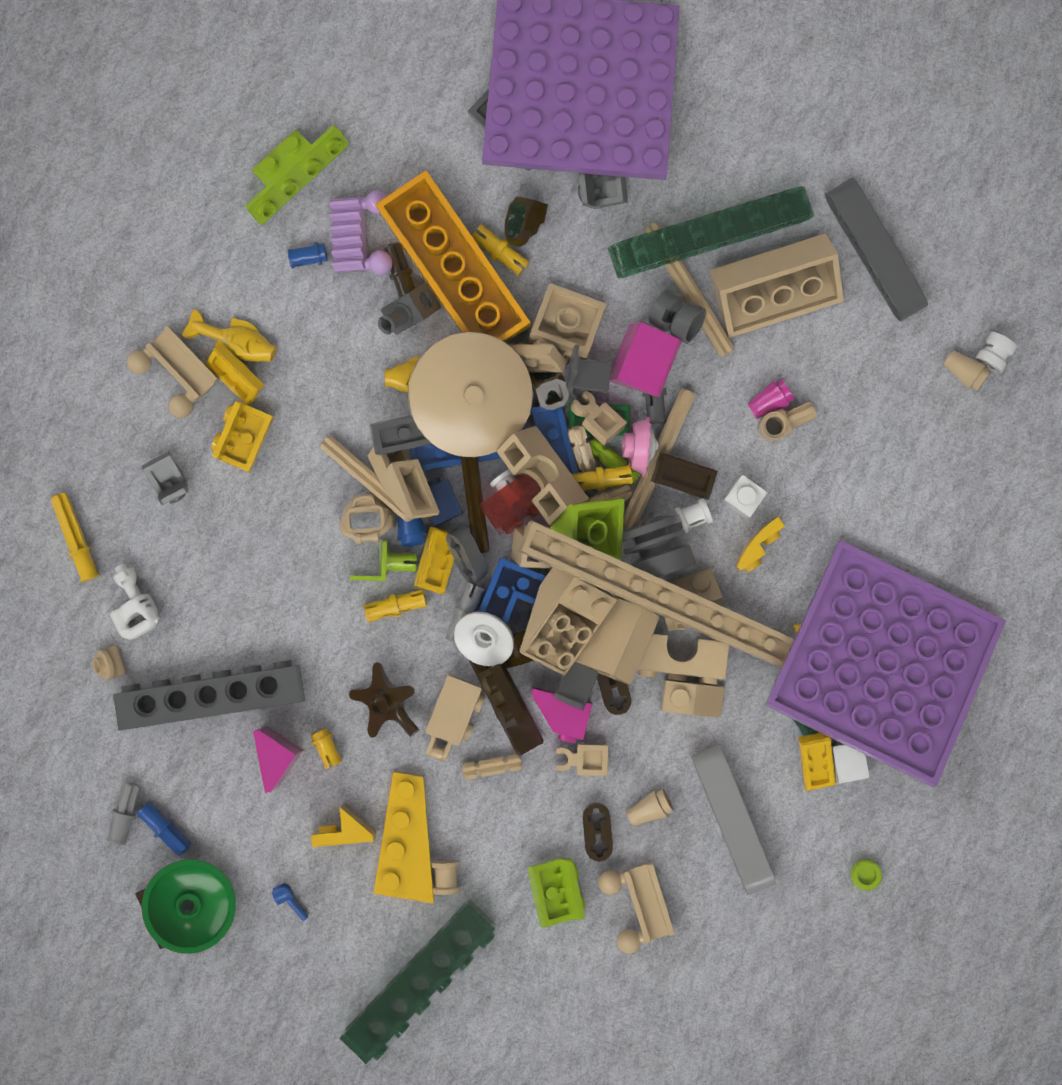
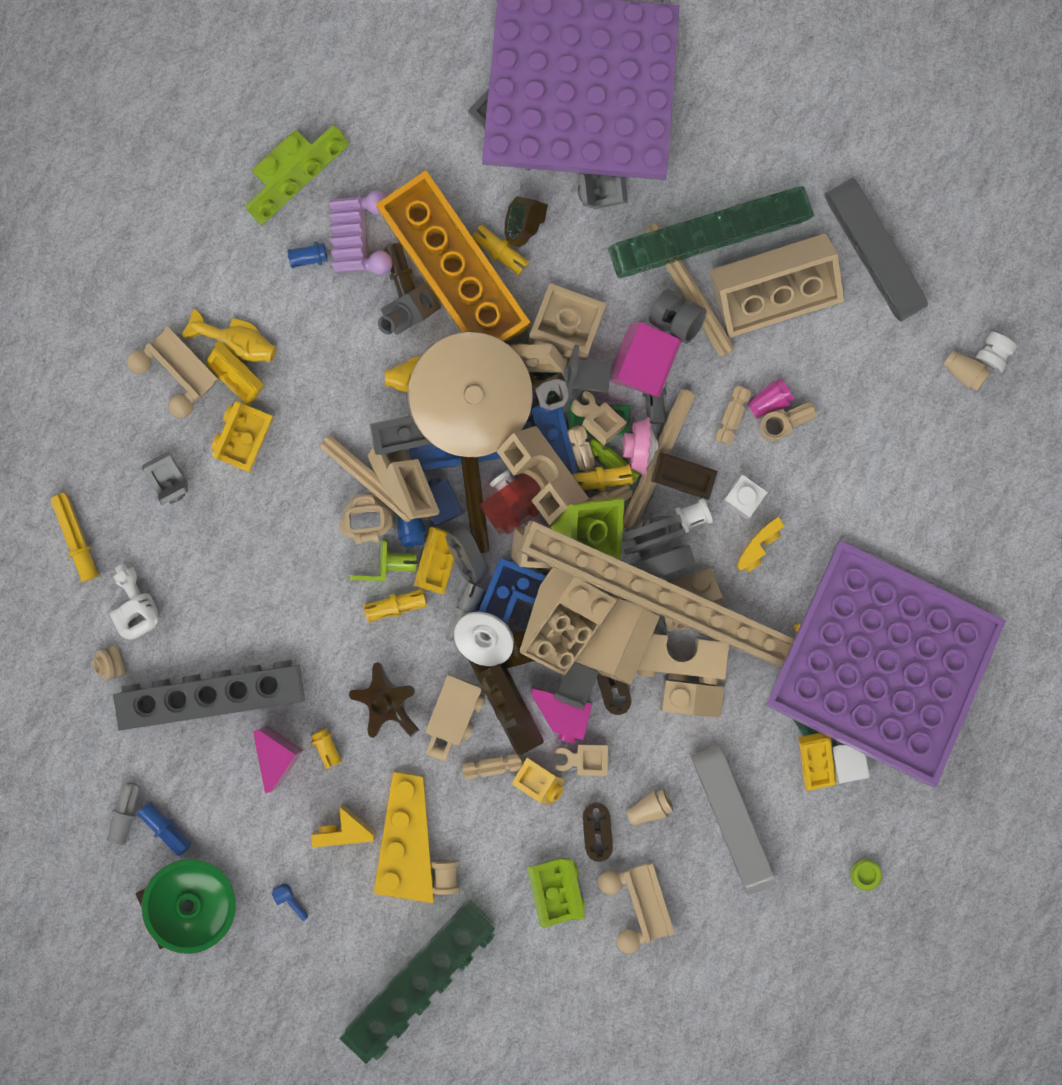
(539, 782): none -> yellow bracket
(732, 415): none -> tan axle

